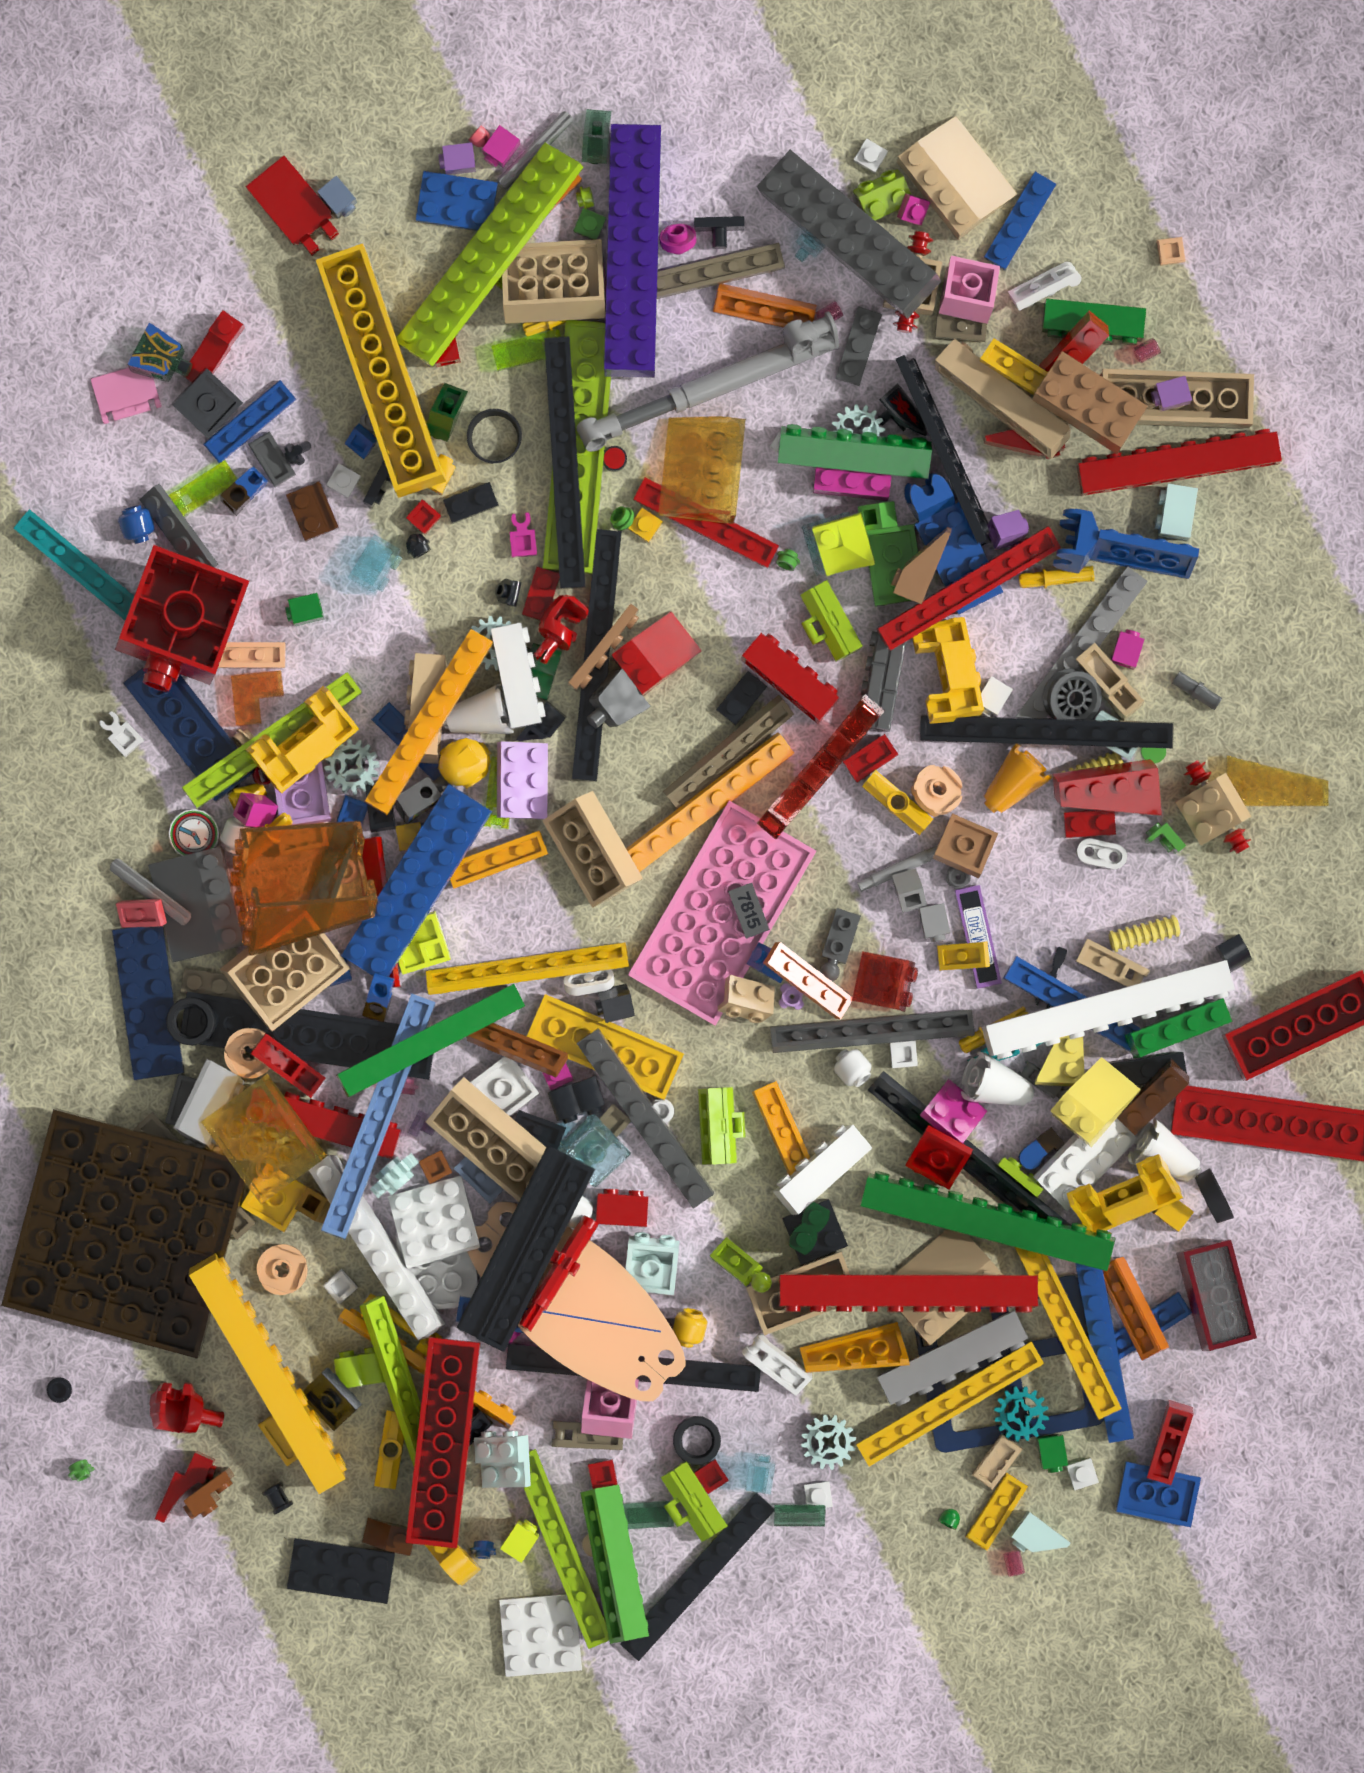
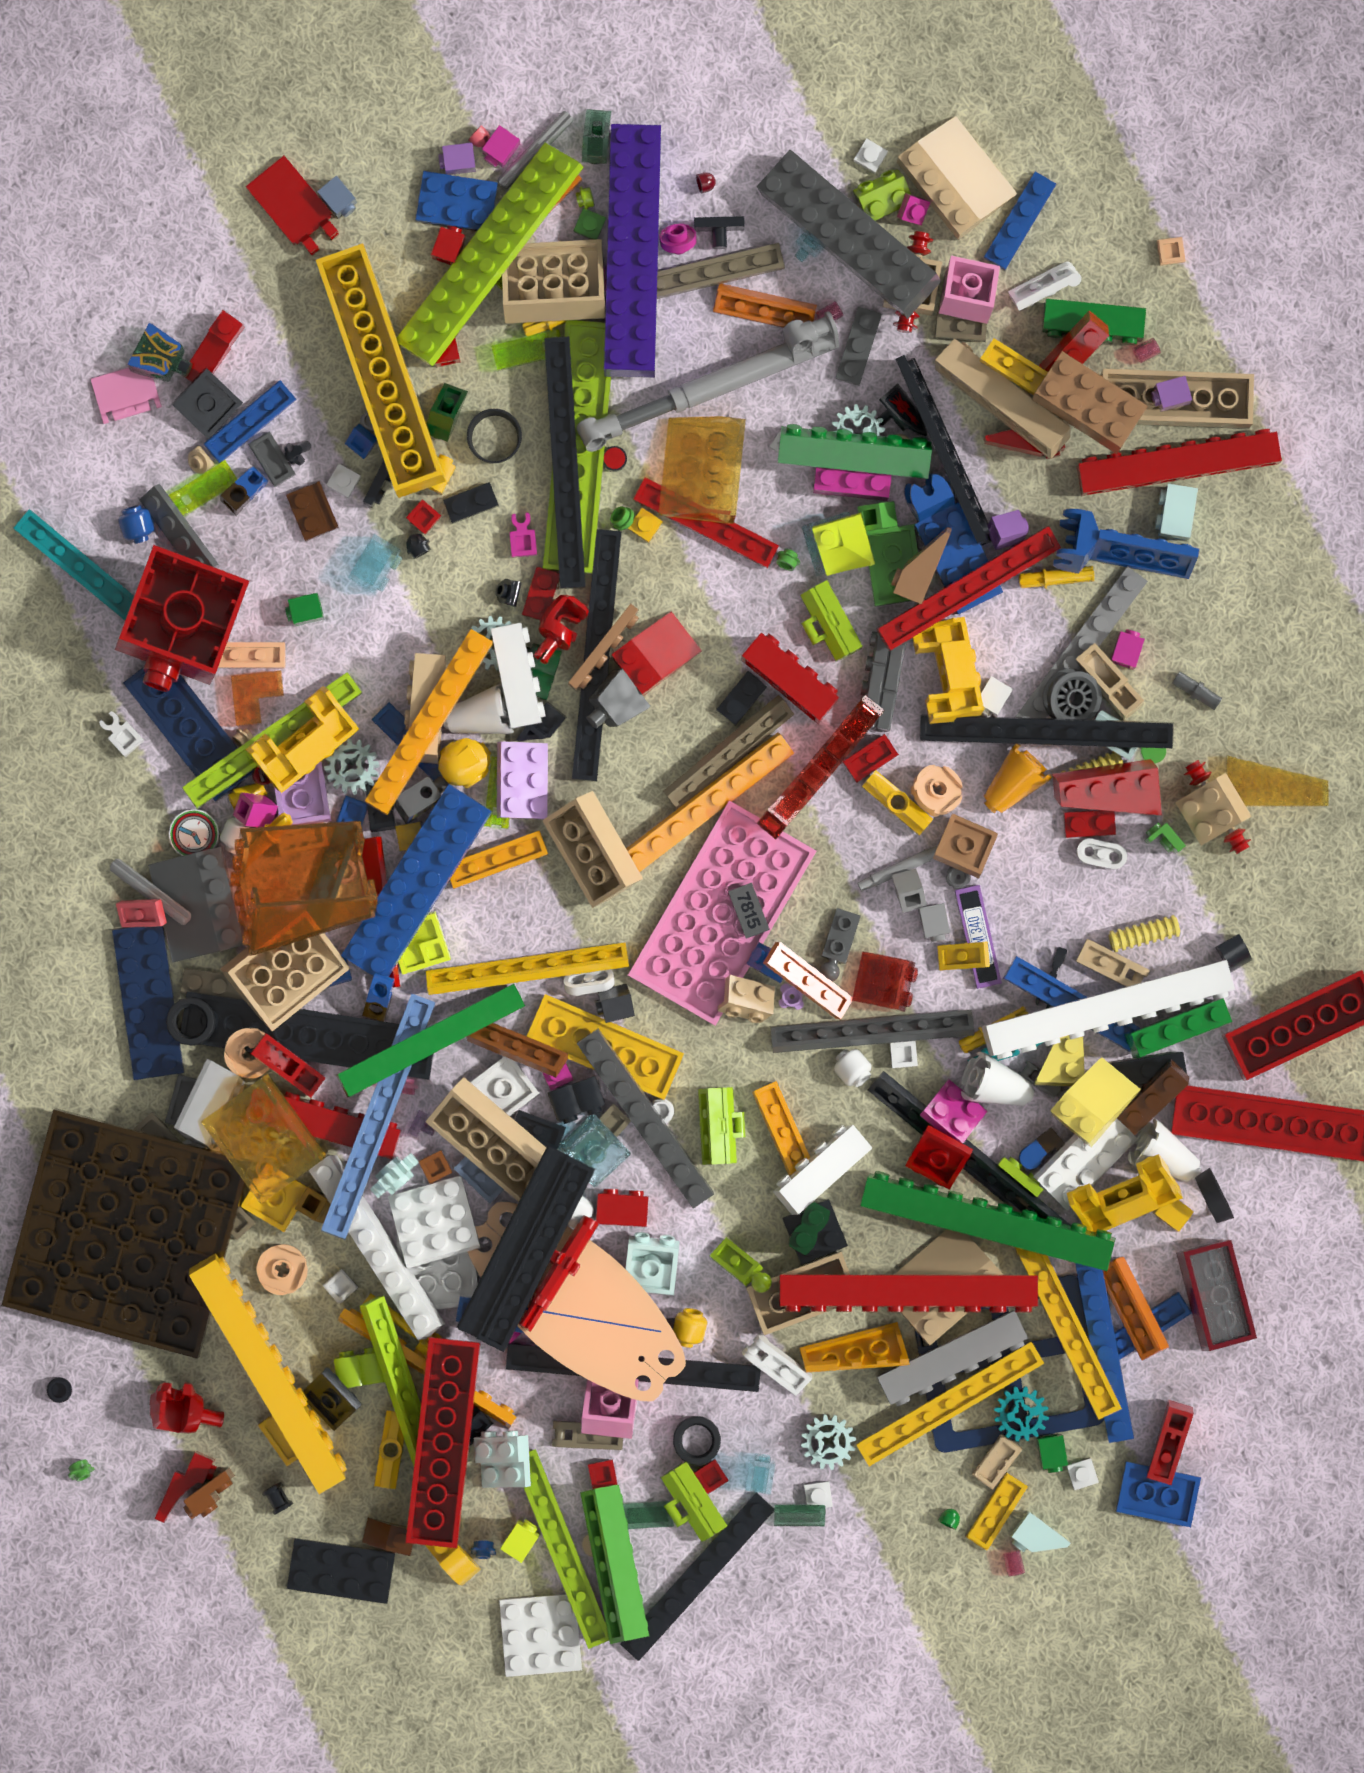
(199, 460): none -> tan plate
(448, 245): none -> red brick
(705, 182): none -> dark red hinge

